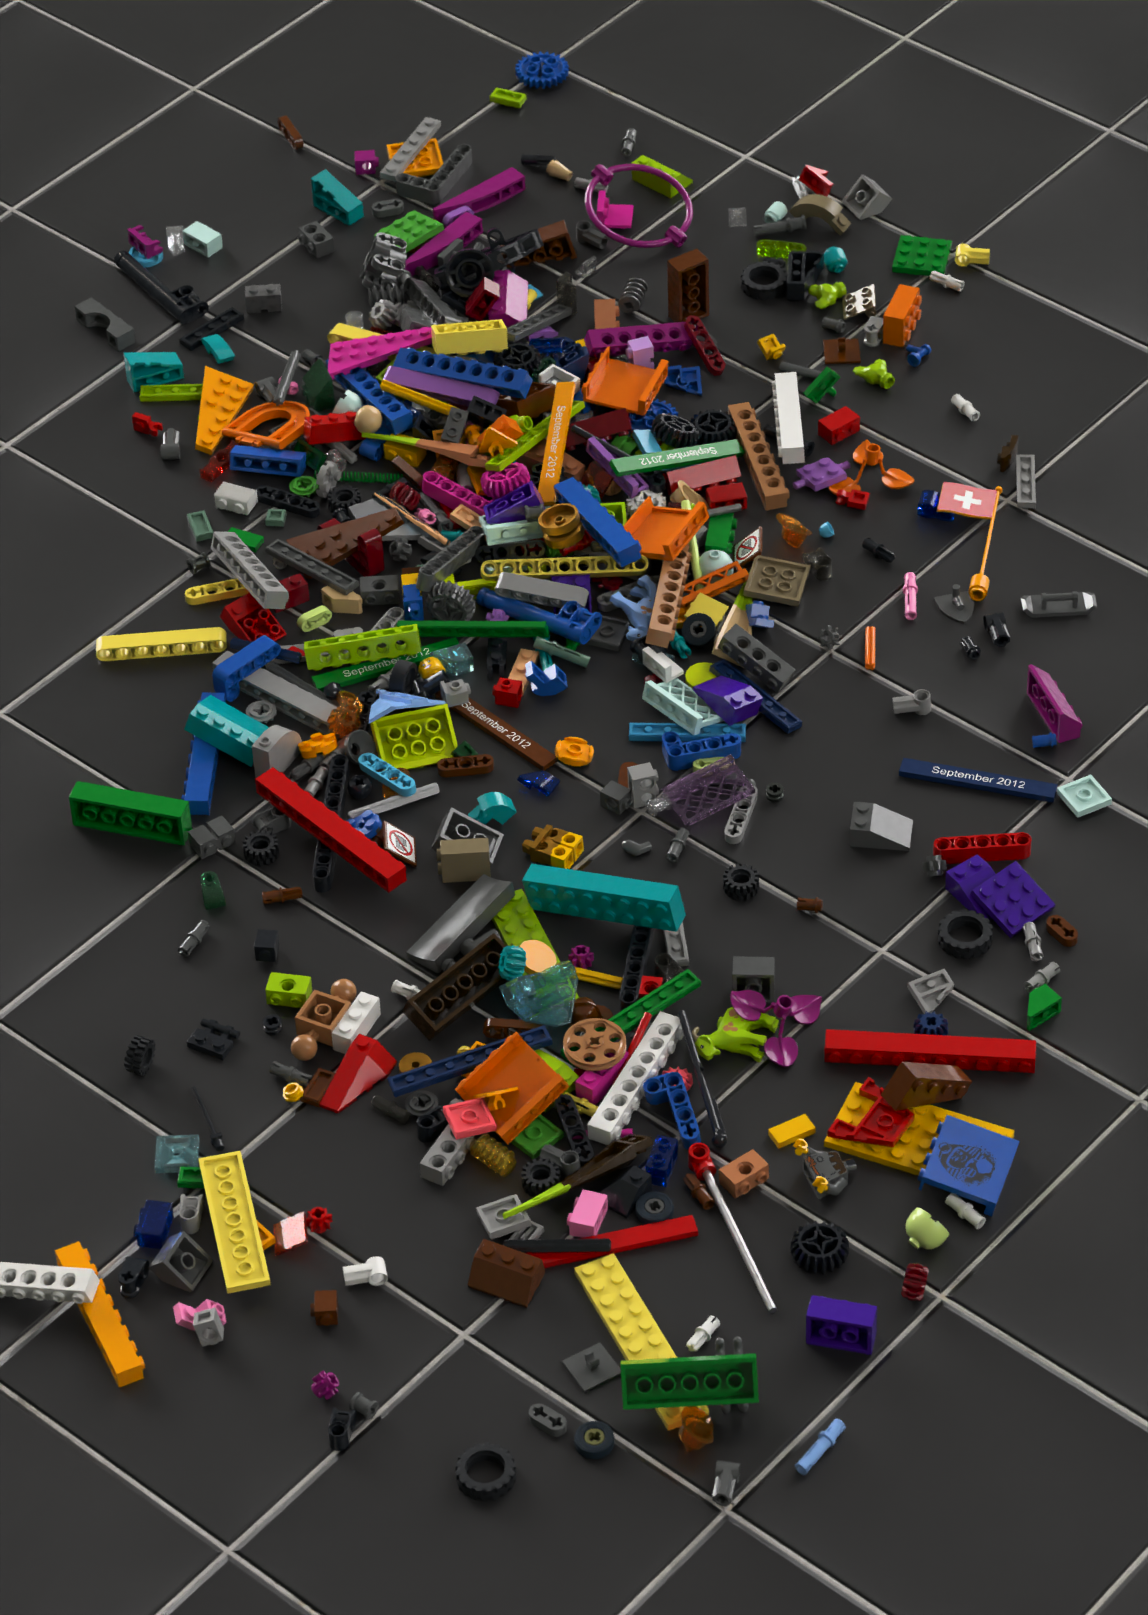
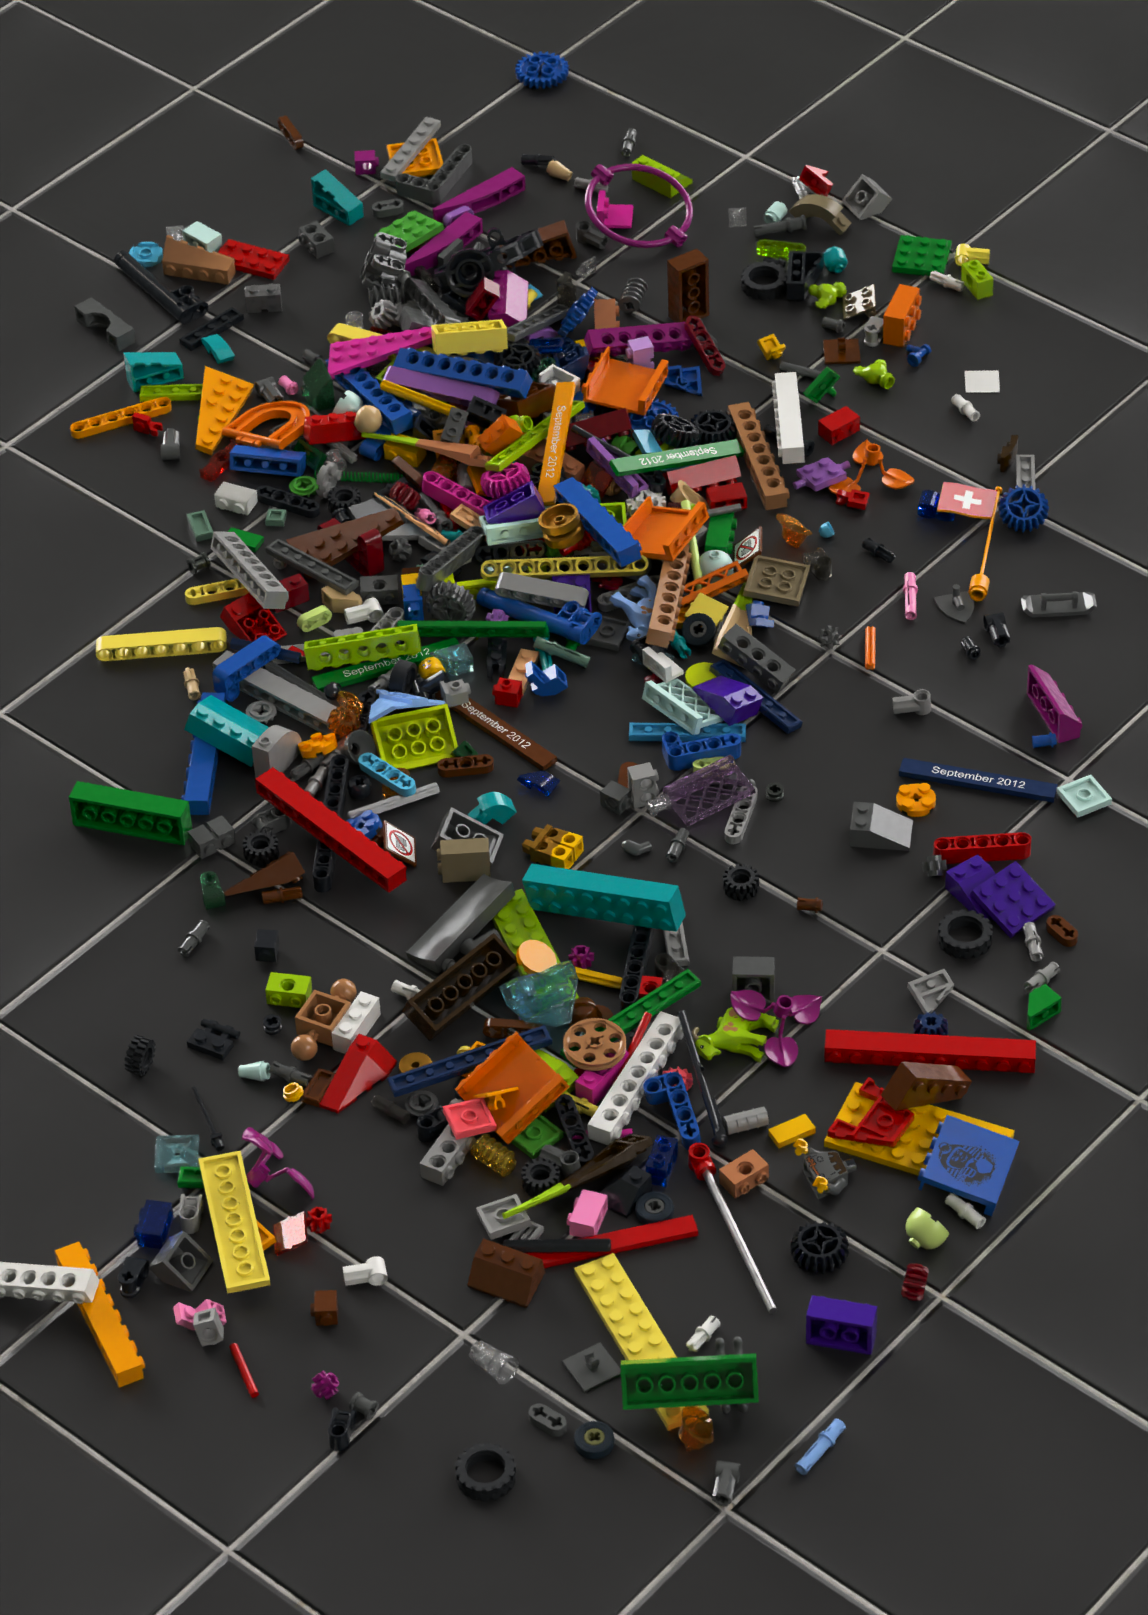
(120, 416): none -> light orange beam
(143, 243): magenta hinge -> none
(191, 684): none -> tan axle
(196, 263): none -> medium nougat wedge
(248, 1380): none -> red bar
(255, 259): none -> red plate
(256, 1071): none -> light aqua cone
(260, 1170): none -> magenta plant
(277, 872): none -> reddish brown wedge
(287, 378): dark grey axle -> none
(369, 610): none -> white piece
(494, 1362): none -> clear plant
(495, 440): light orange piece -> none
(508, 97): lime plate -> none
(512, 962): teal gear -> none
(533, 512): dark grey bush -> none
(574, 751): light orange tile -> none
(577, 312): none -> blue gear
(699, 1191): reddish brown axle -> none
(745, 1120): none -> light grey axle
(907, 794): none -> light orange plate
(977, 279): none -> lime brick
(982, 381): none -> white sticker
(1012, 510): none -> blue gear

